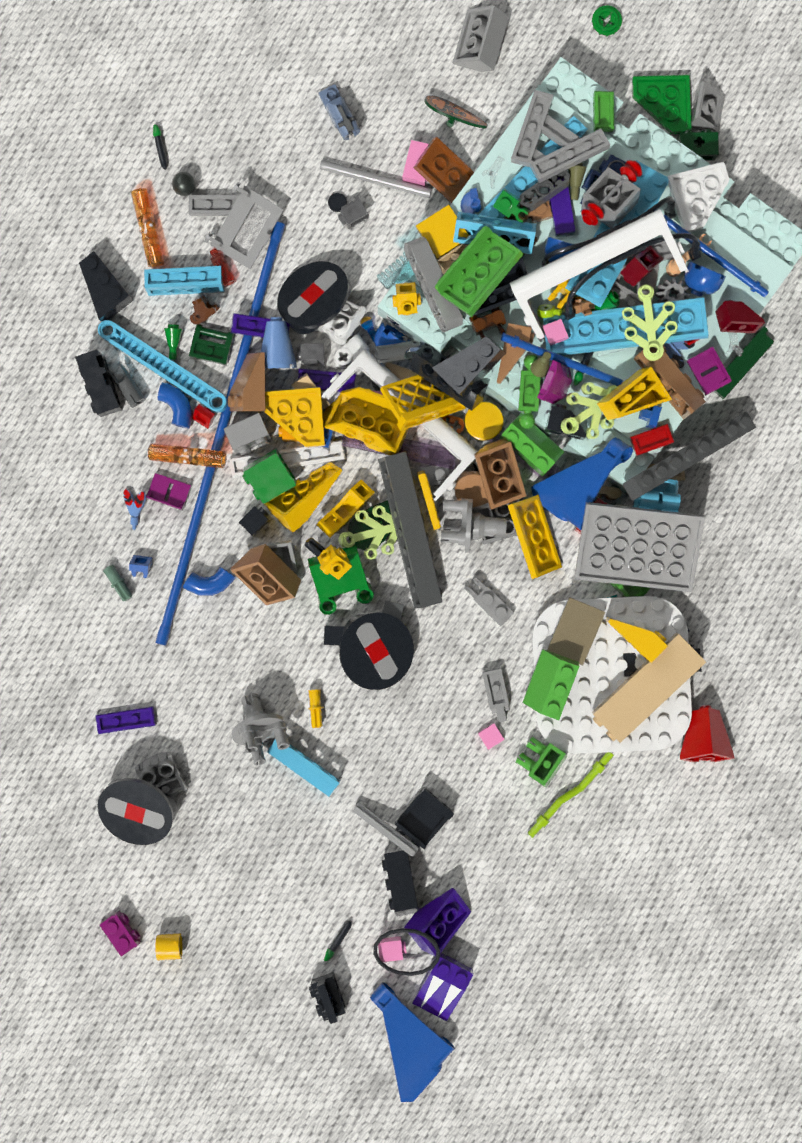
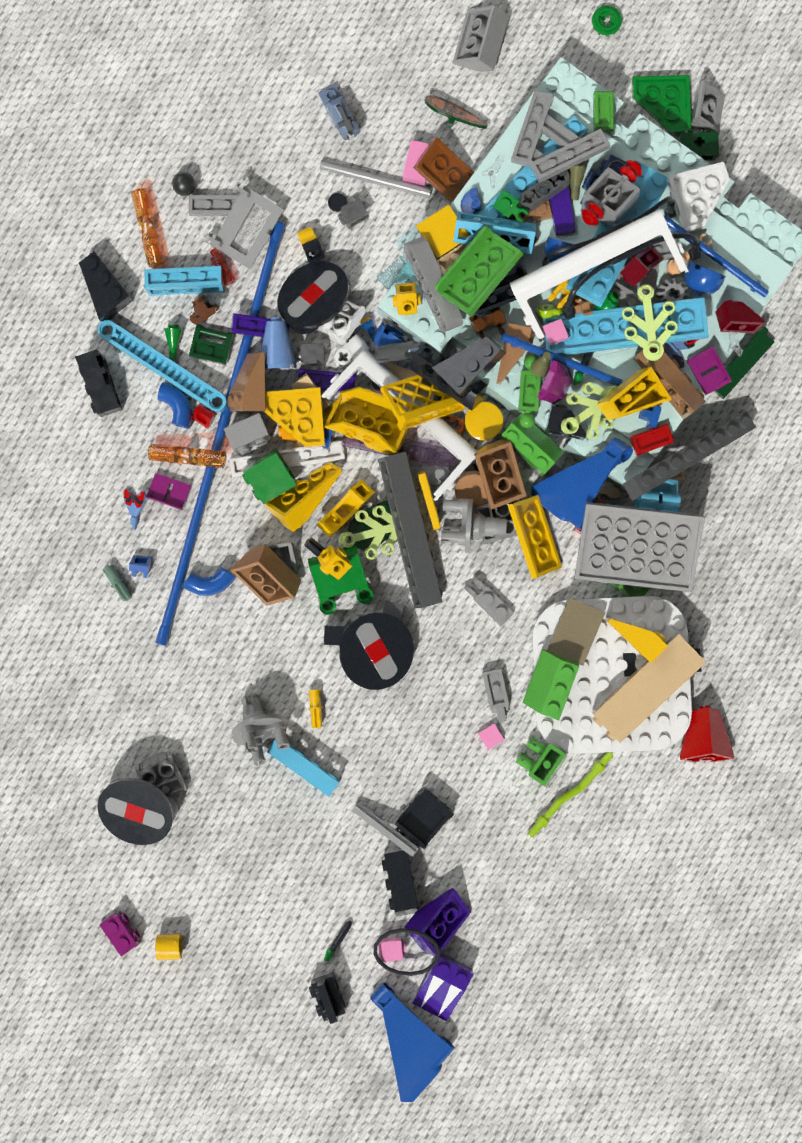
(125, 720): dark purple tile -> none
(129, 388): dark grey piece -> none
(160, 147): black piece -> none
(254, 520): black brick -> none
(310, 243): none -> leg

